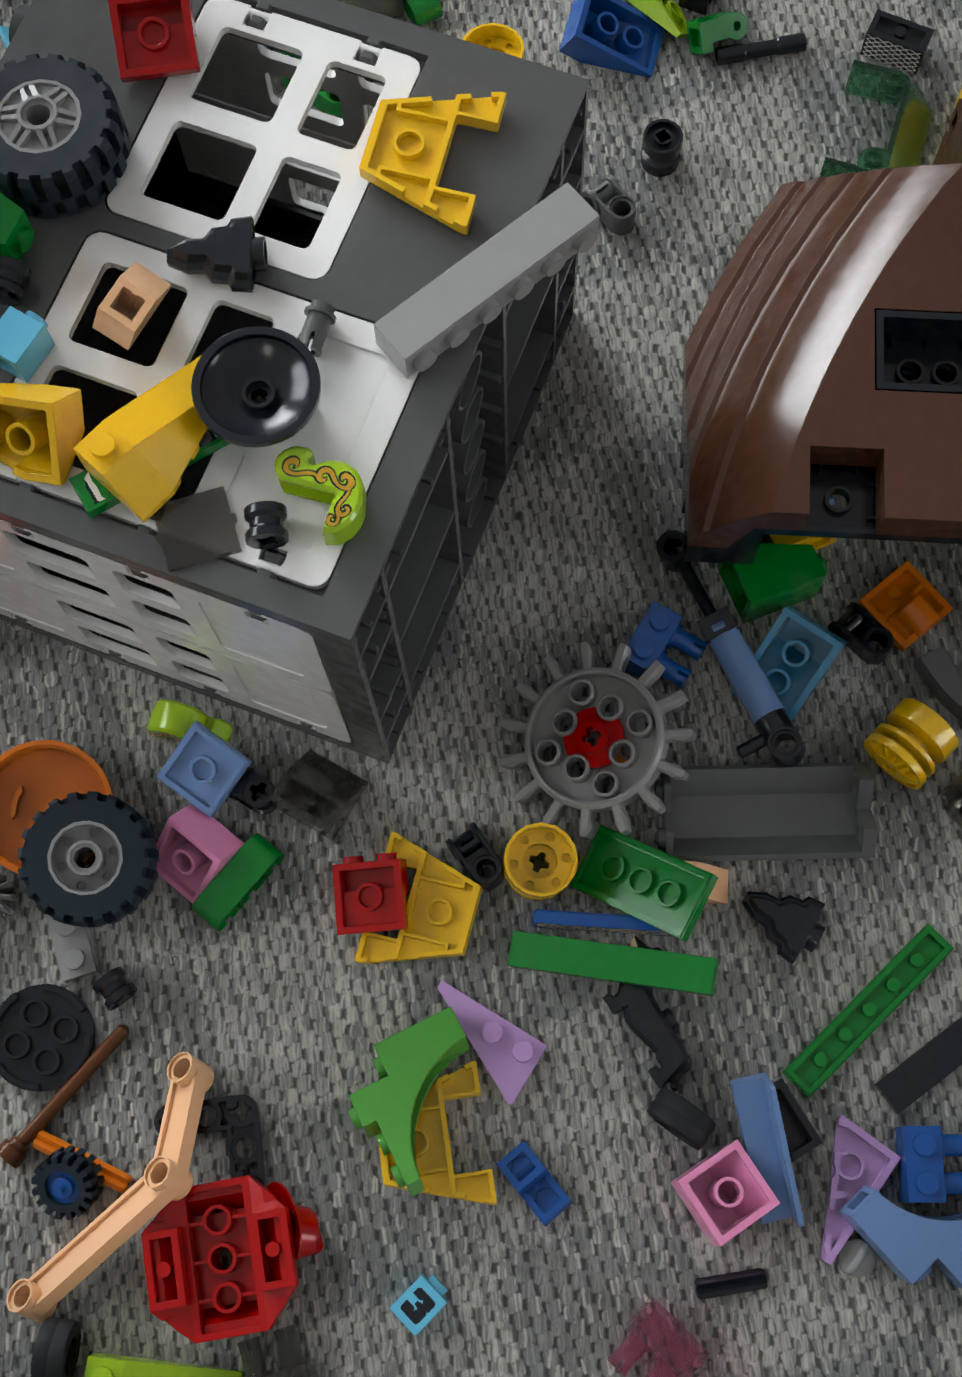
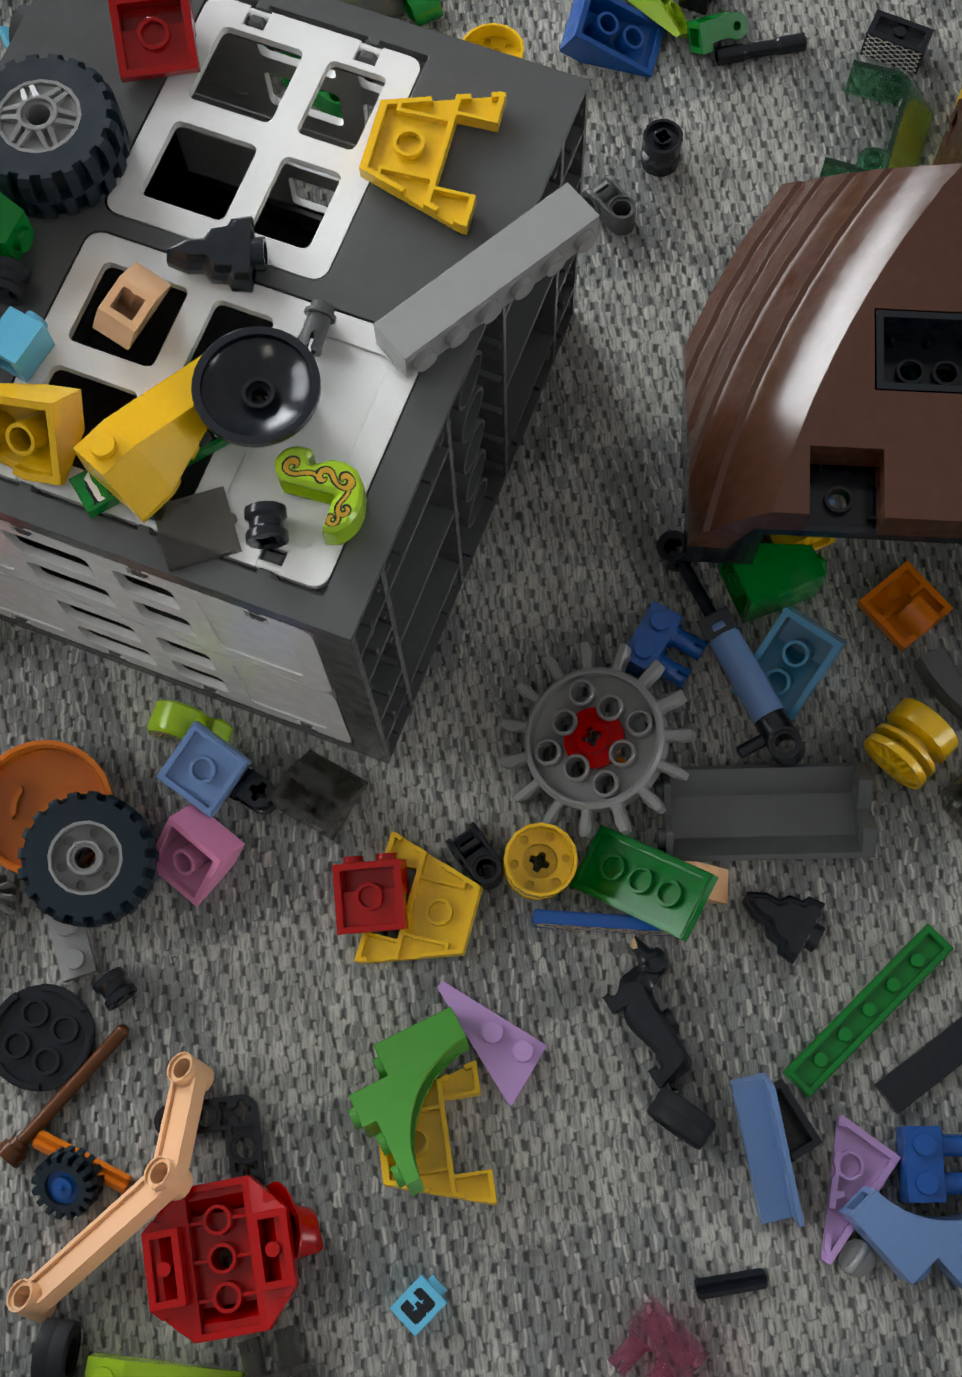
(237, 879): green beam -> none
(534, 1183): blue slope -> none
(614, 963): green tile -> none
(725, 1193): bright pink slope -> none
(858, 629): black piece -> none

